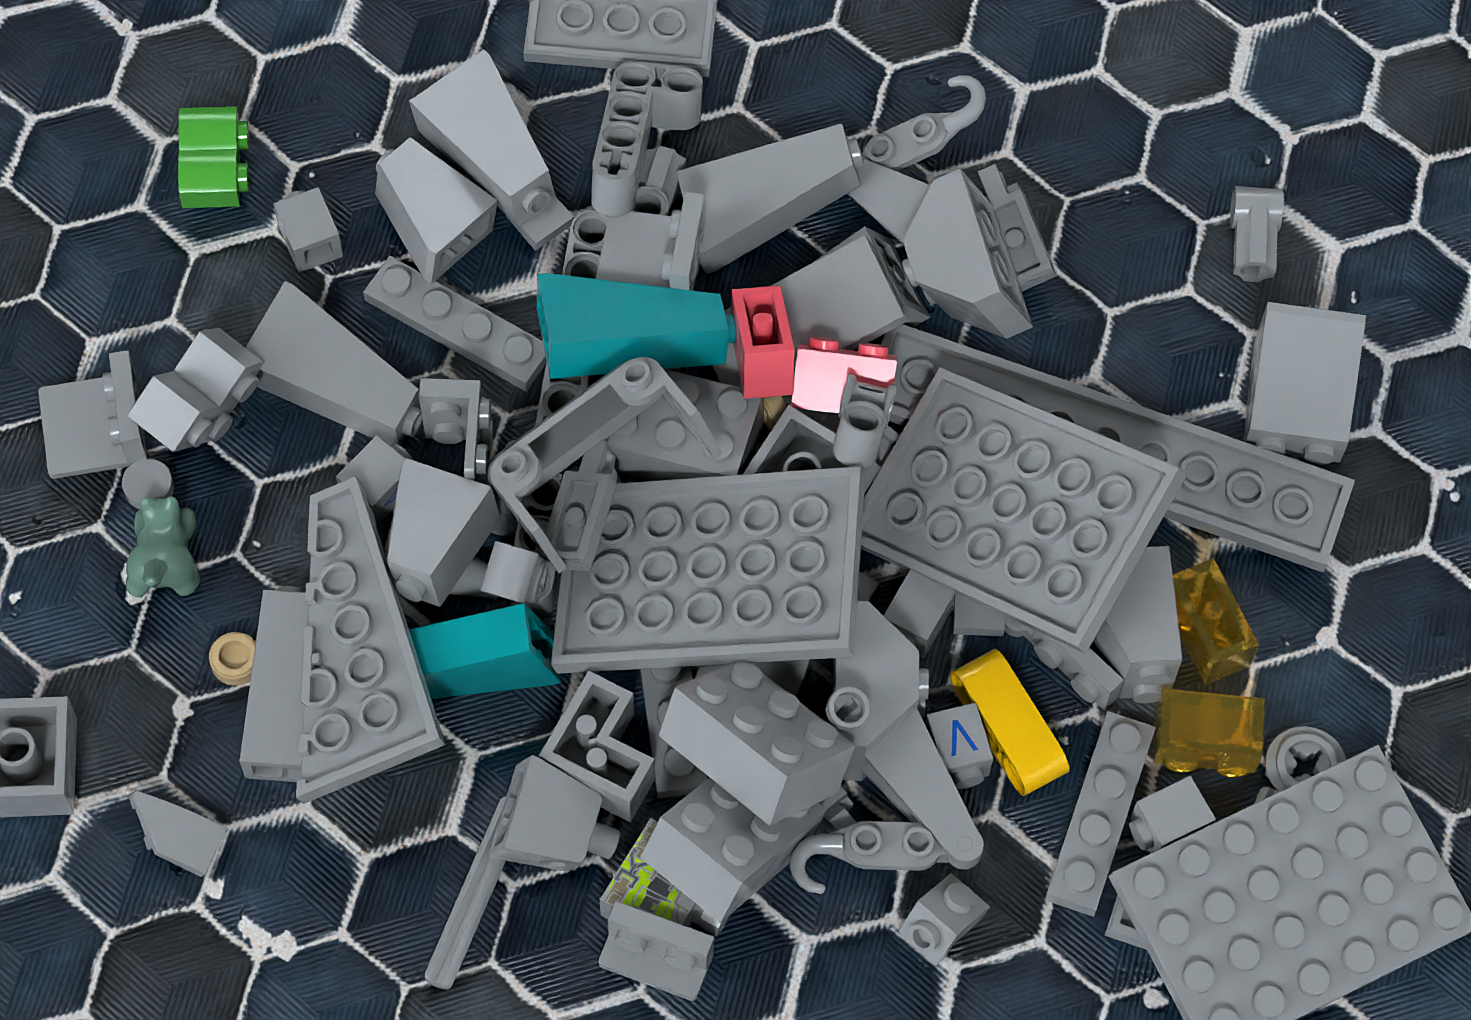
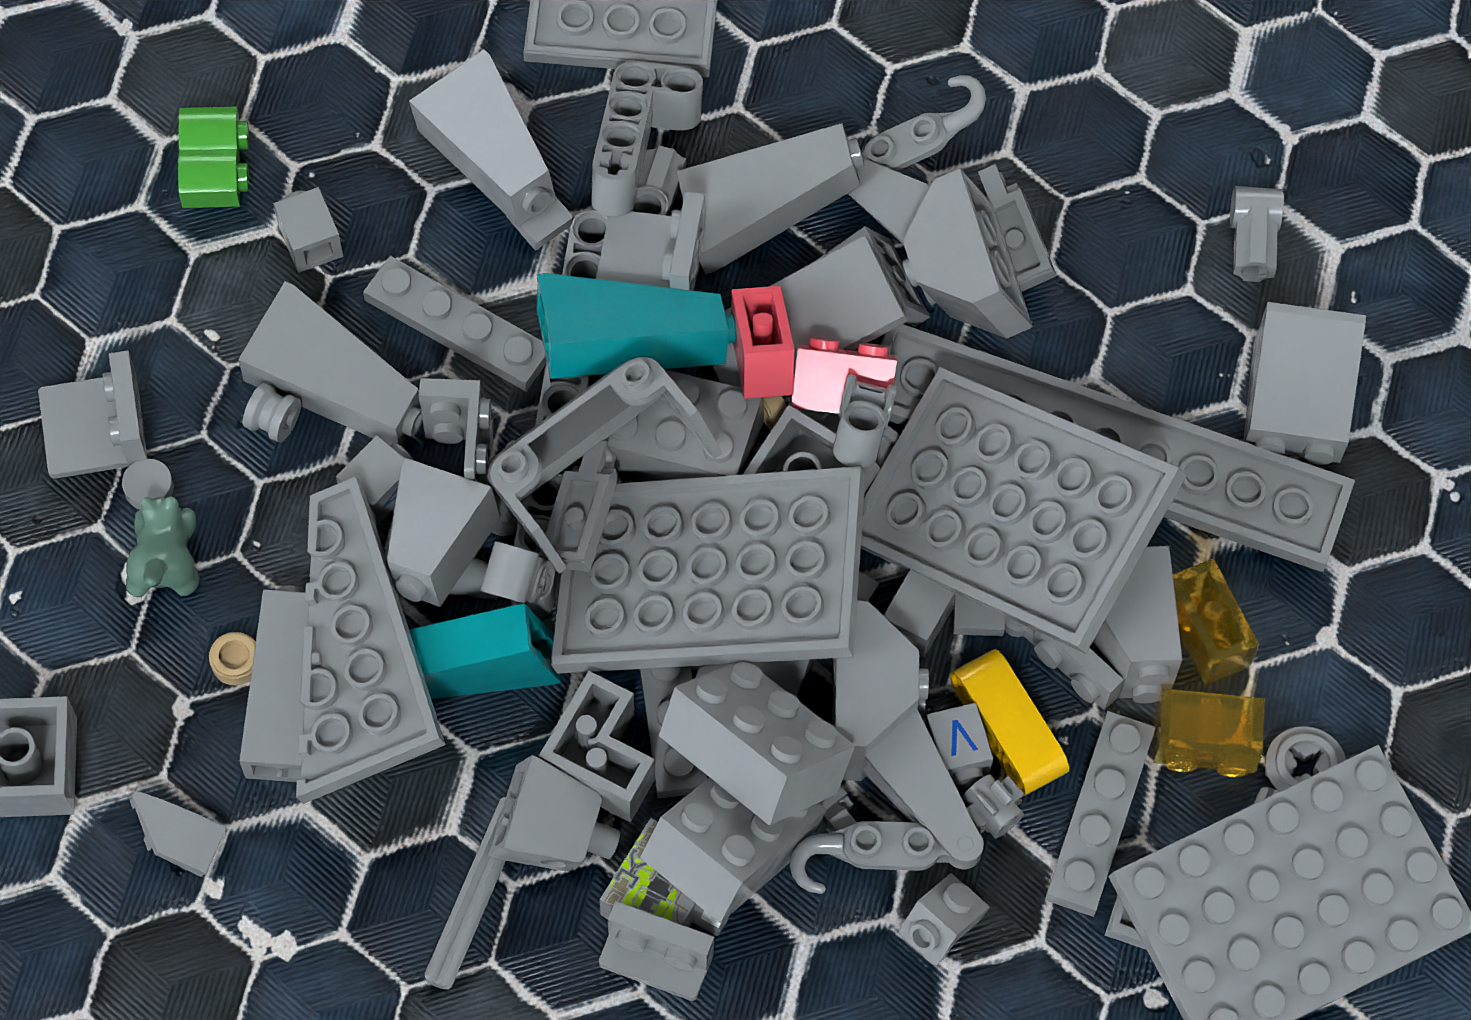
(200, 394): light grey brick -> none
(271, 412): none -> light grey wheel
(432, 207): light grey slope -> none
(852, 719): light grey hinge -> none
(994, 805): none -> light grey gear
(1169, 815): light grey brick -> none

